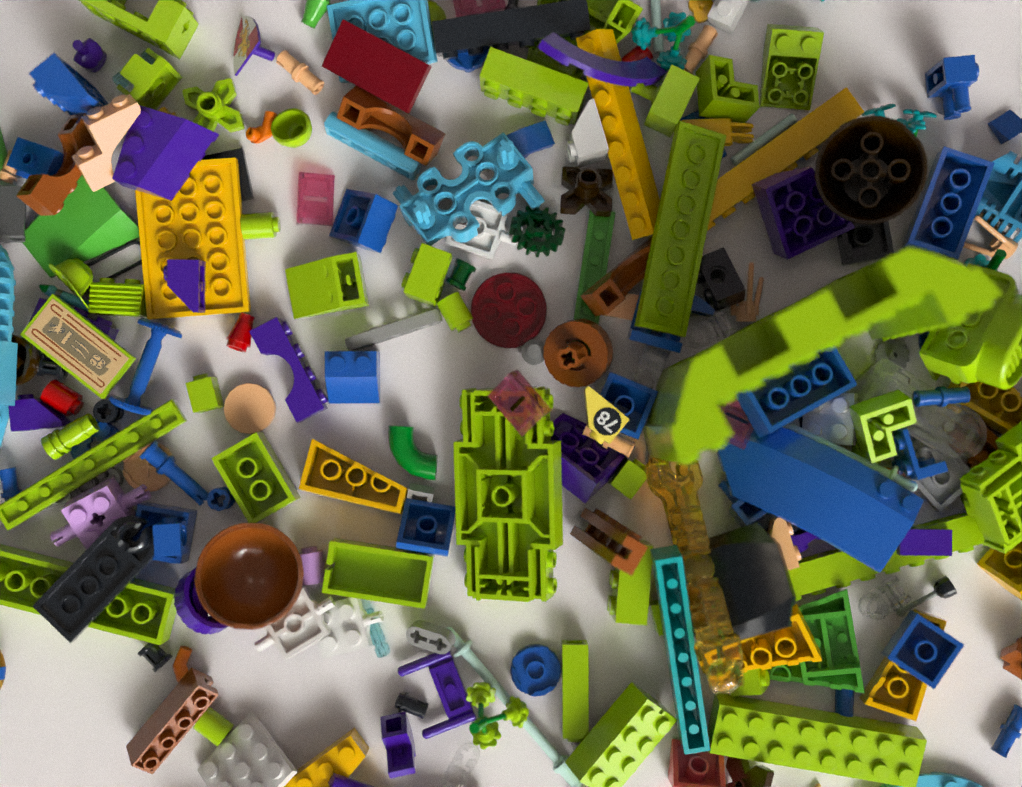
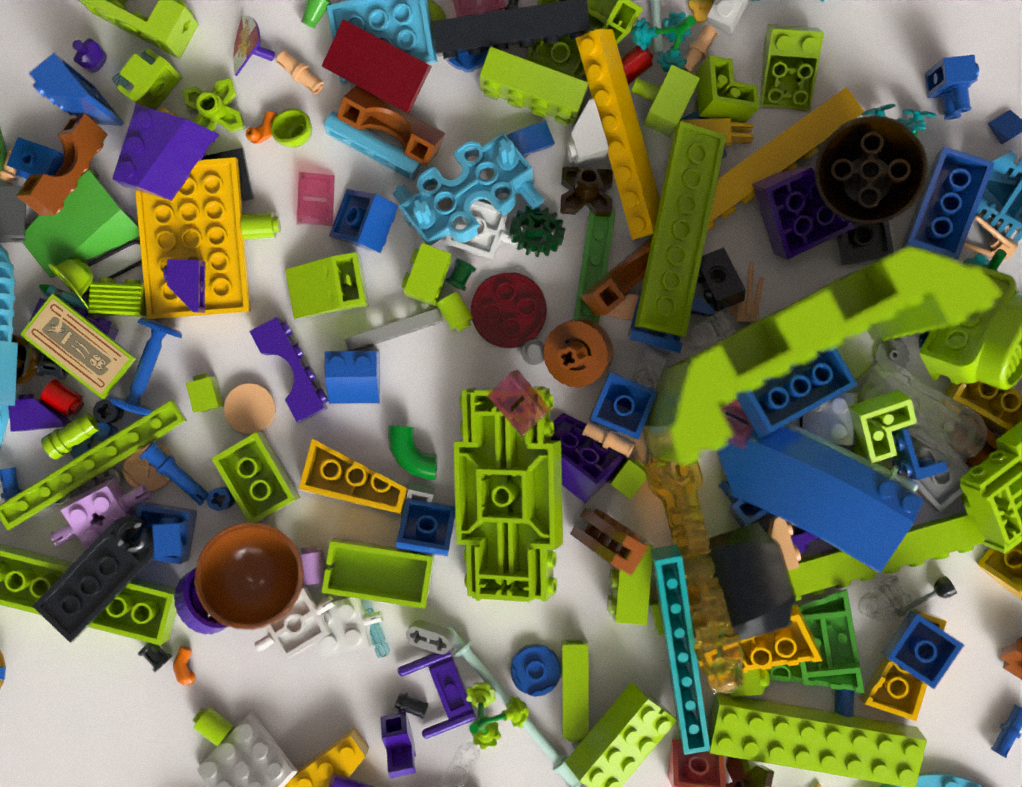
(107, 128): light nougat arch -> none
(171, 721): dark orange brick -> none
(239, 336): red cone -> none
(600, 68): dark purple tile -> none
(602, 417): light yellow slope -> none
(764, 139): light aqua bar -> none
(926, 542): dark purple tile -> none
(941, 396): blue pin -> none

